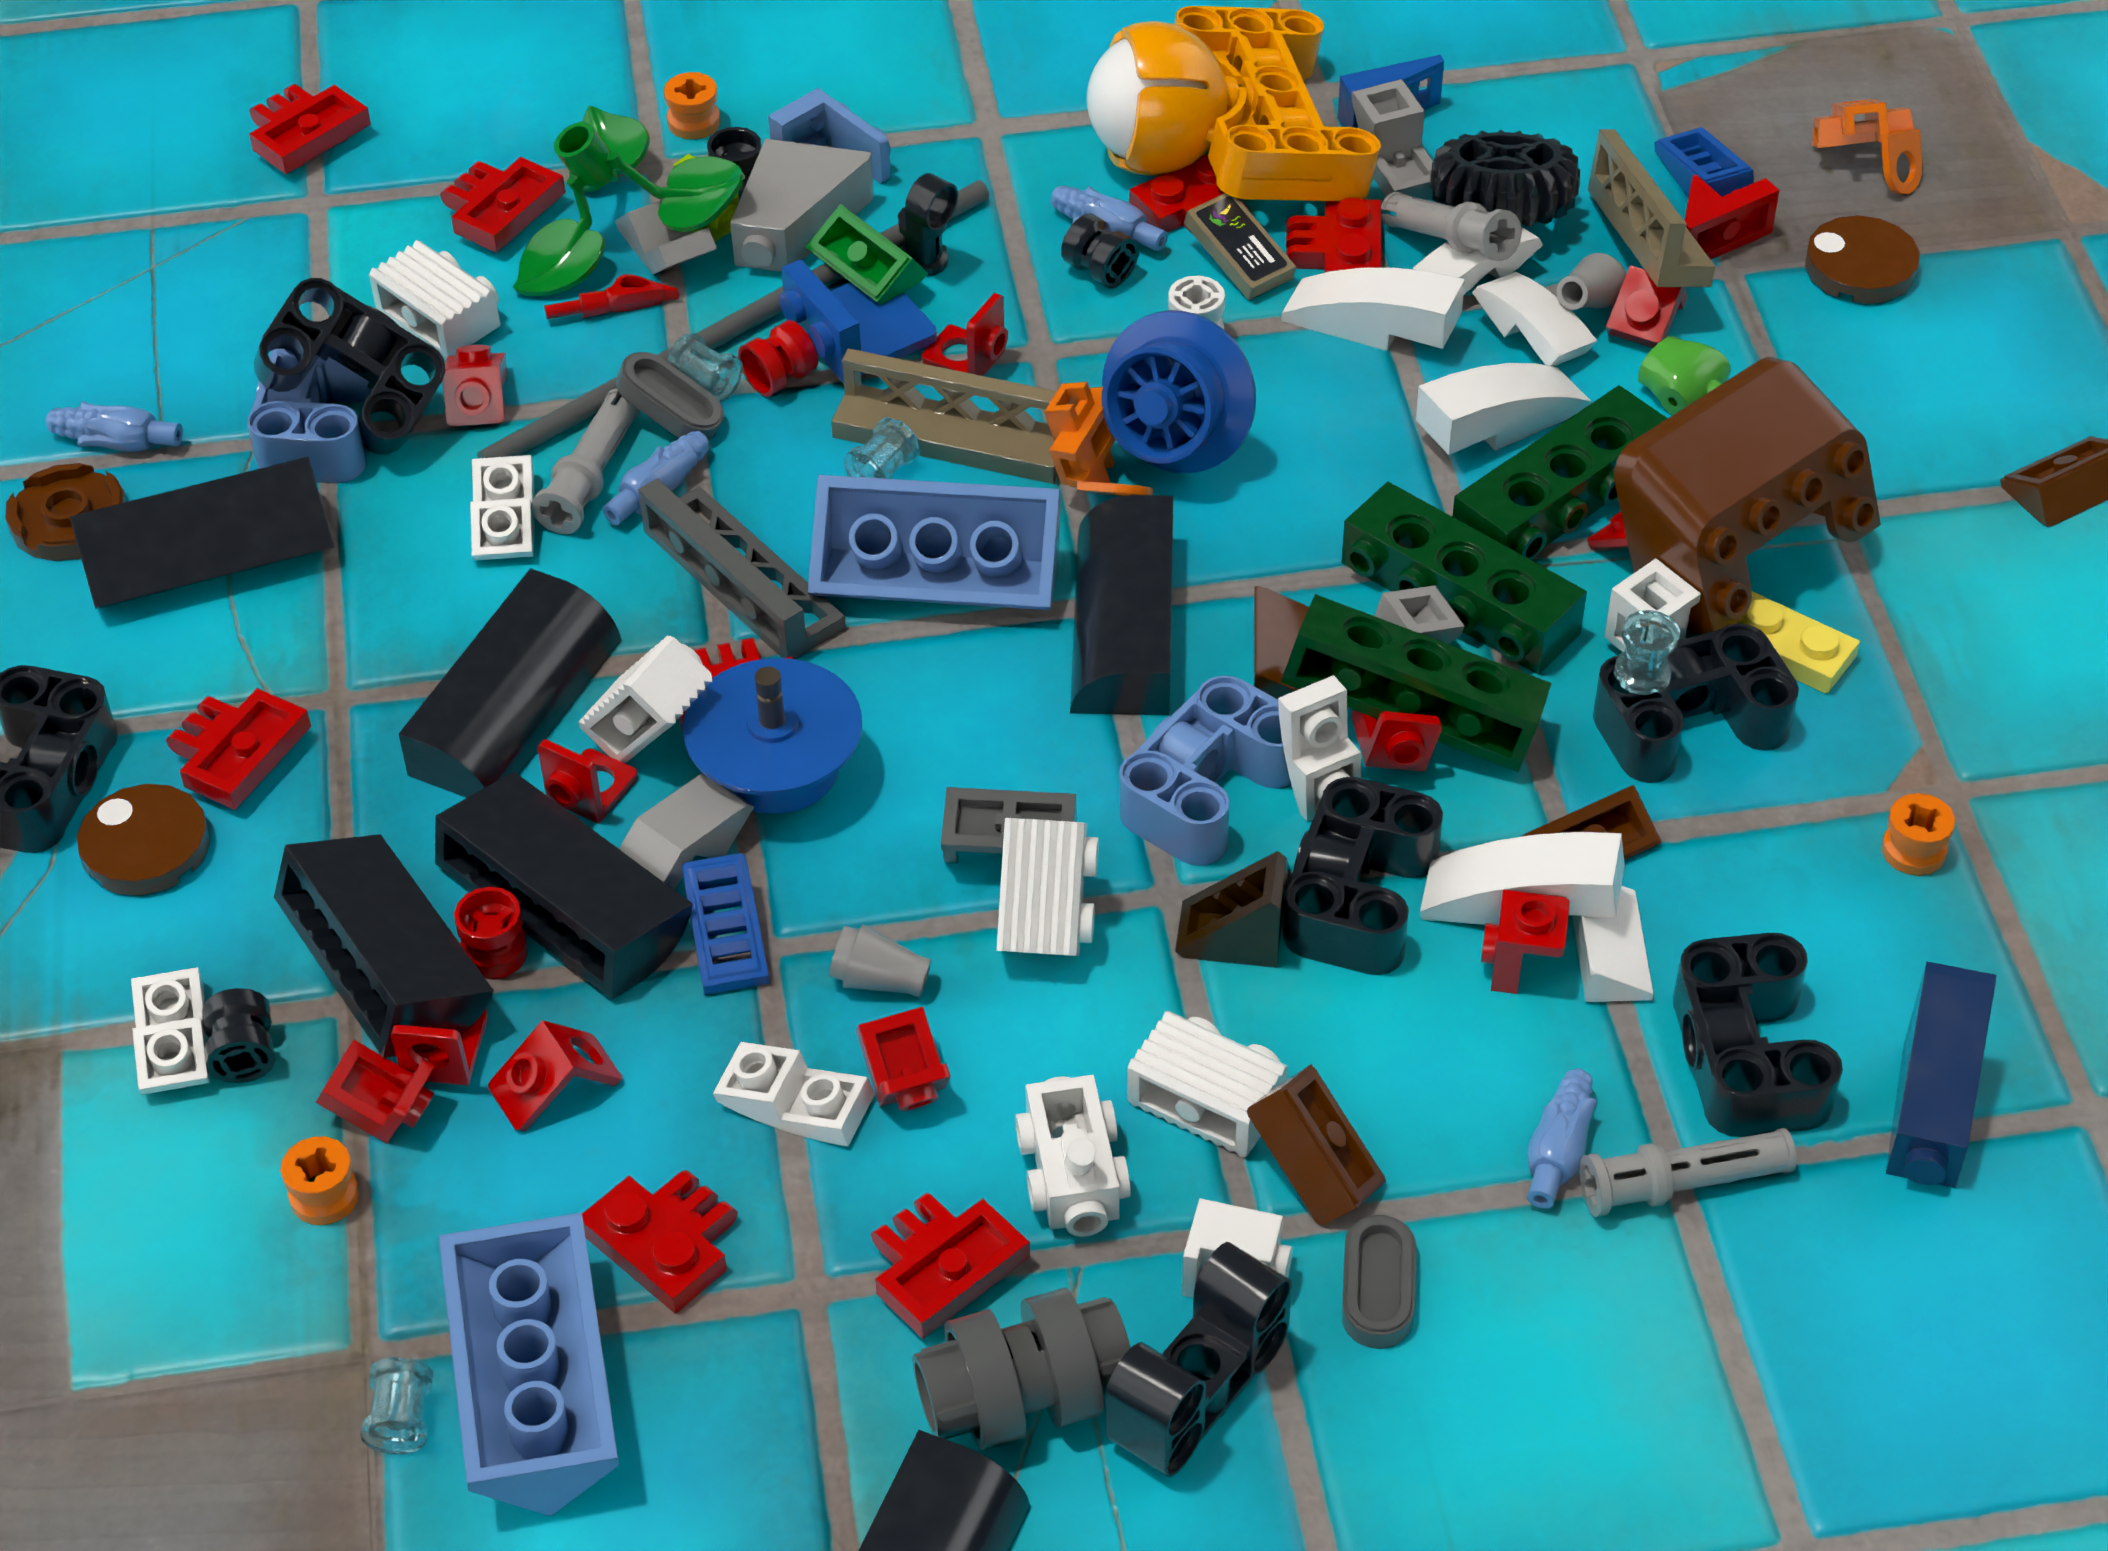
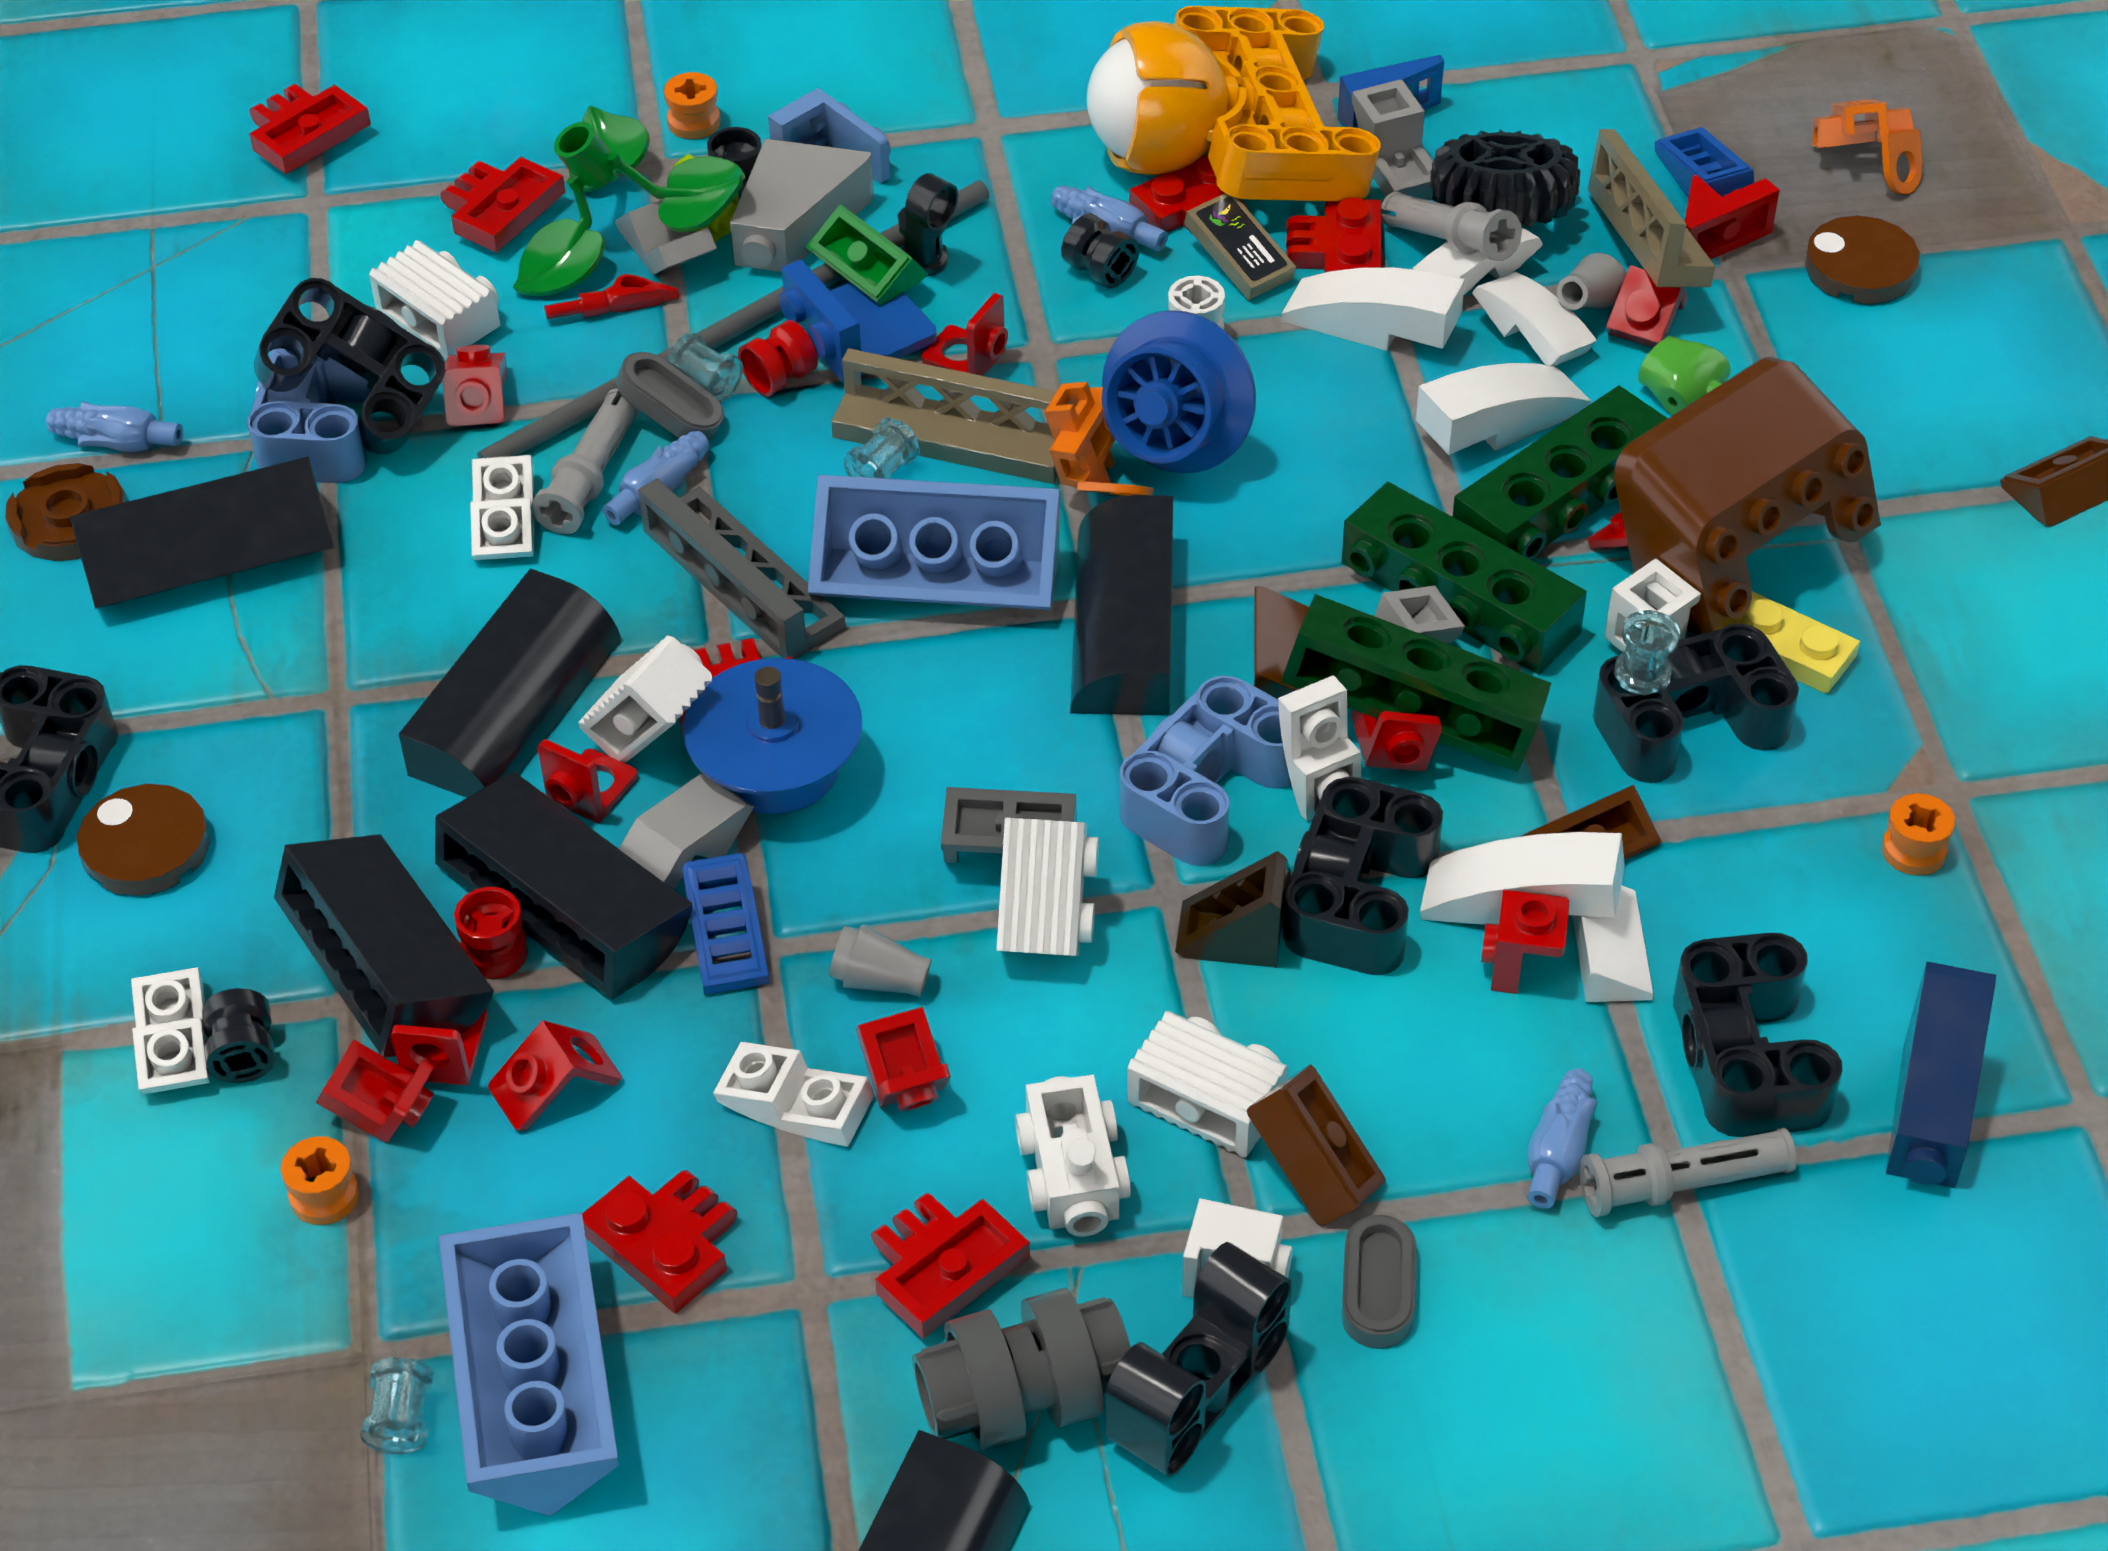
(235, 746): red hinge -> none

